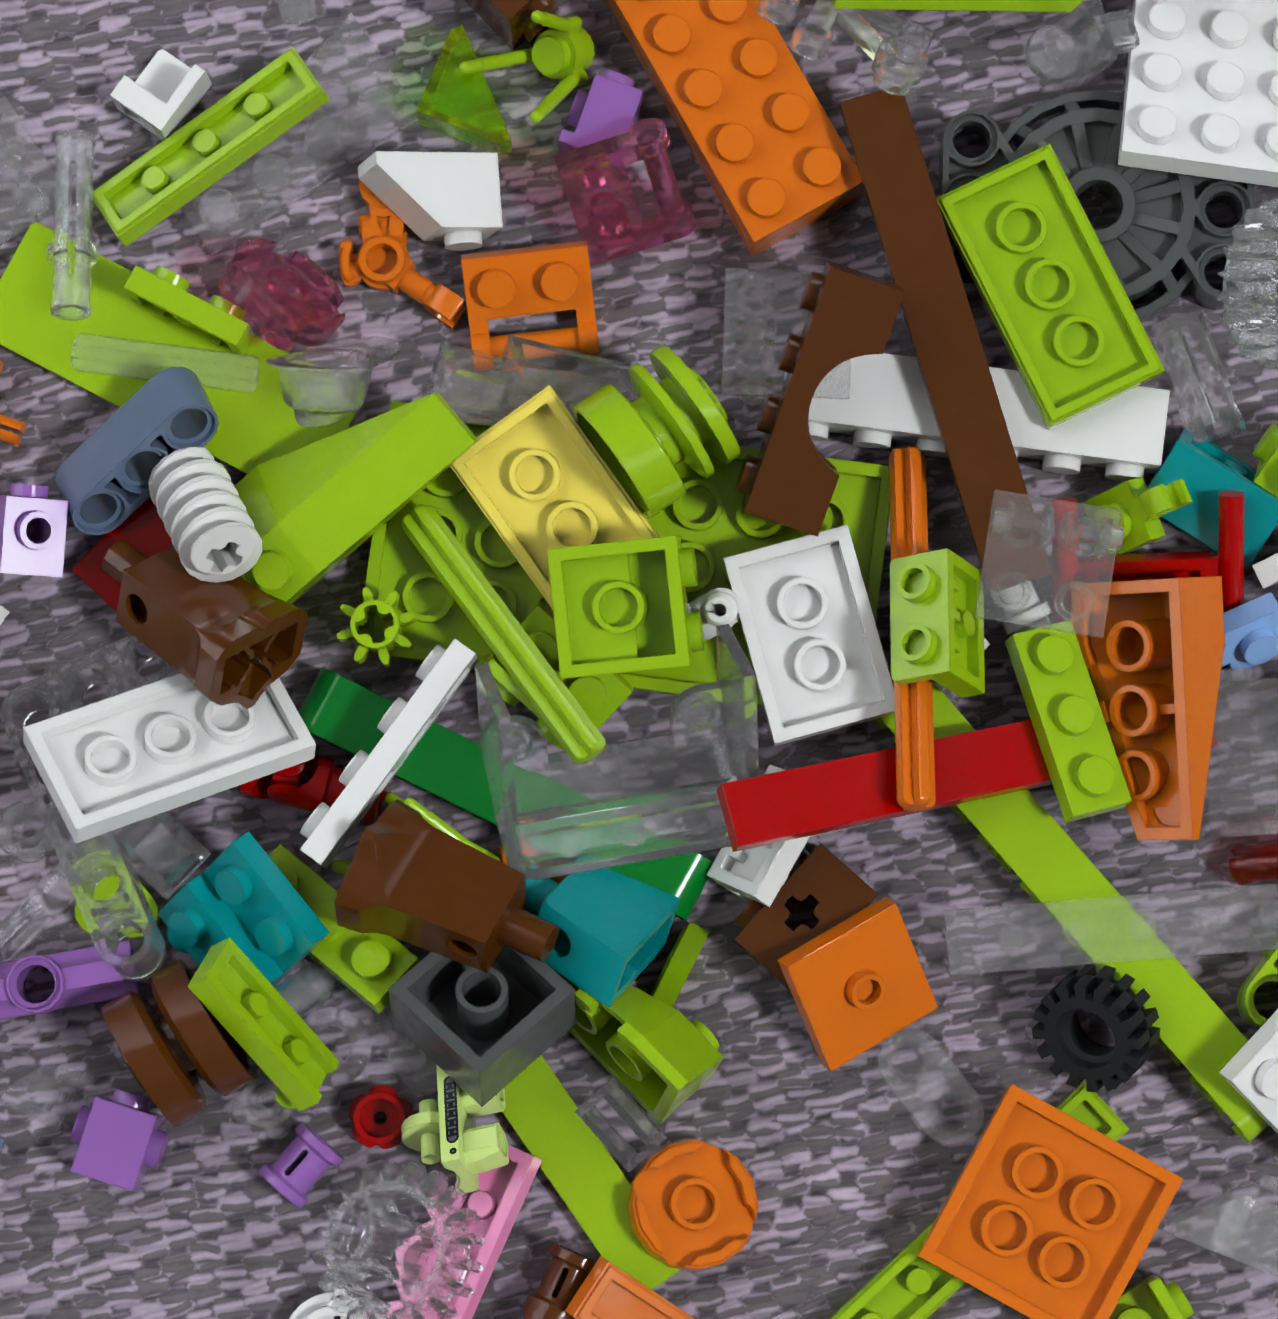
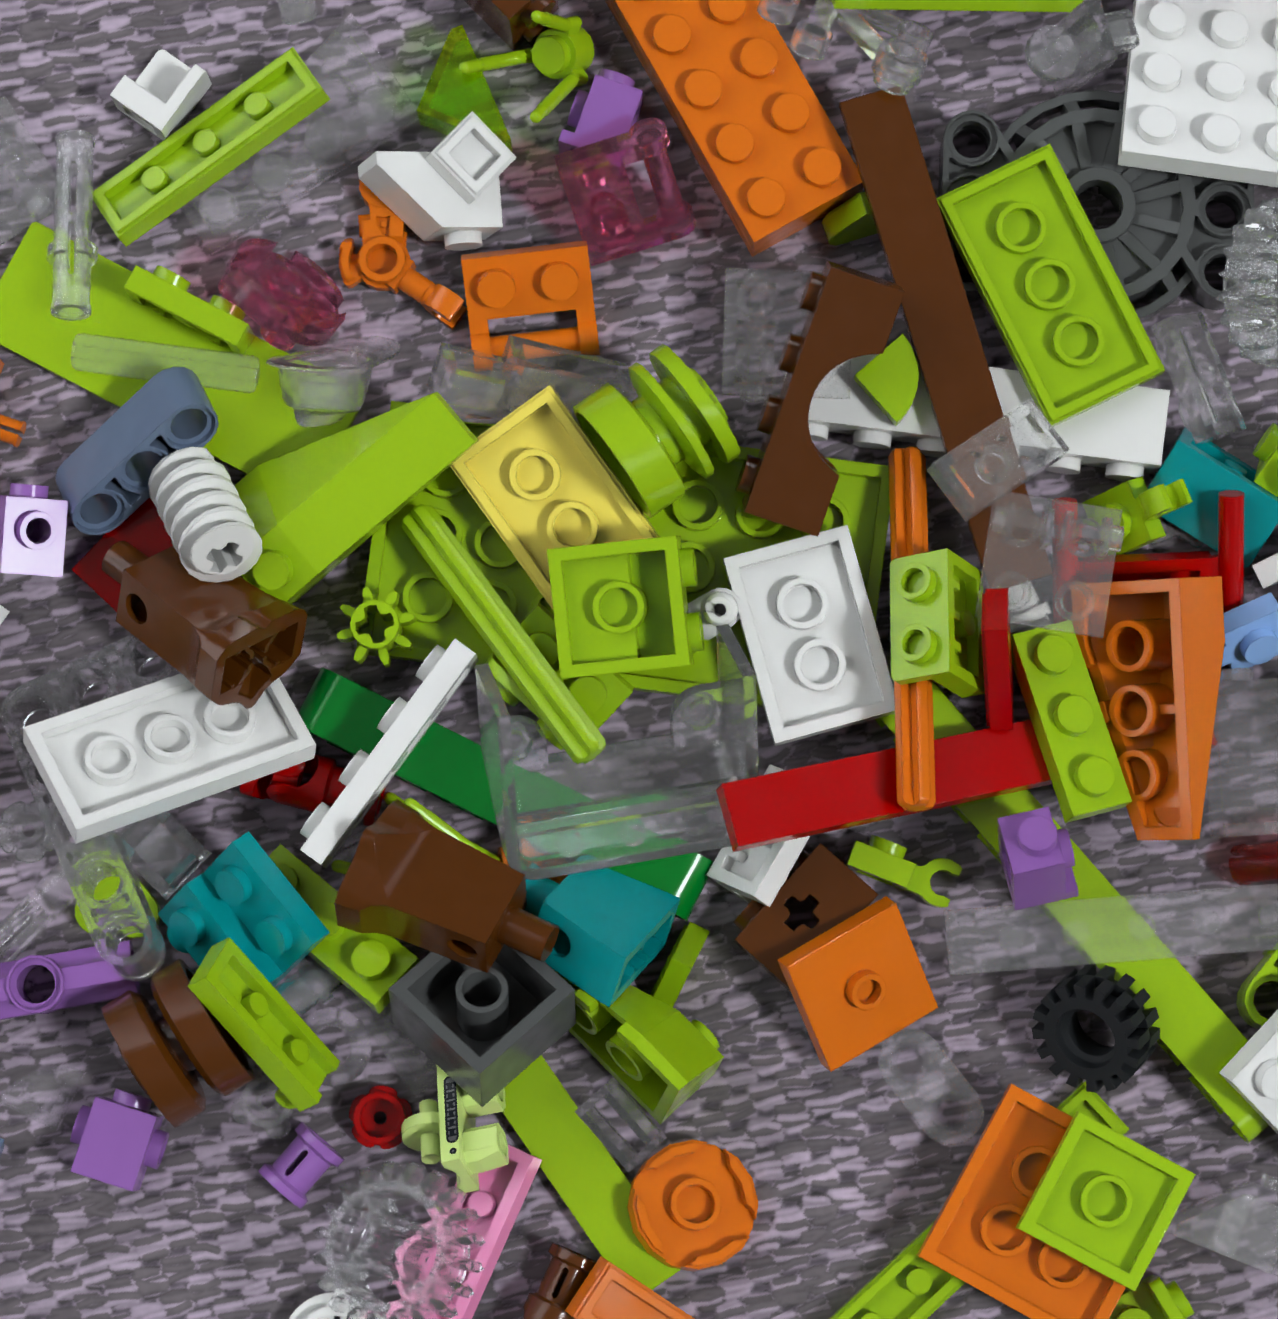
(470, 157): none -> white tile
(849, 221): none -> lime tile
(886, 863): none -> lime plate
(891, 379): none -> lime tile
(997, 659): none -> red tile
(998, 459): none -> clear plate
(1036, 858): none -> medium lavender brick
(1105, 1200): none -> lime plate

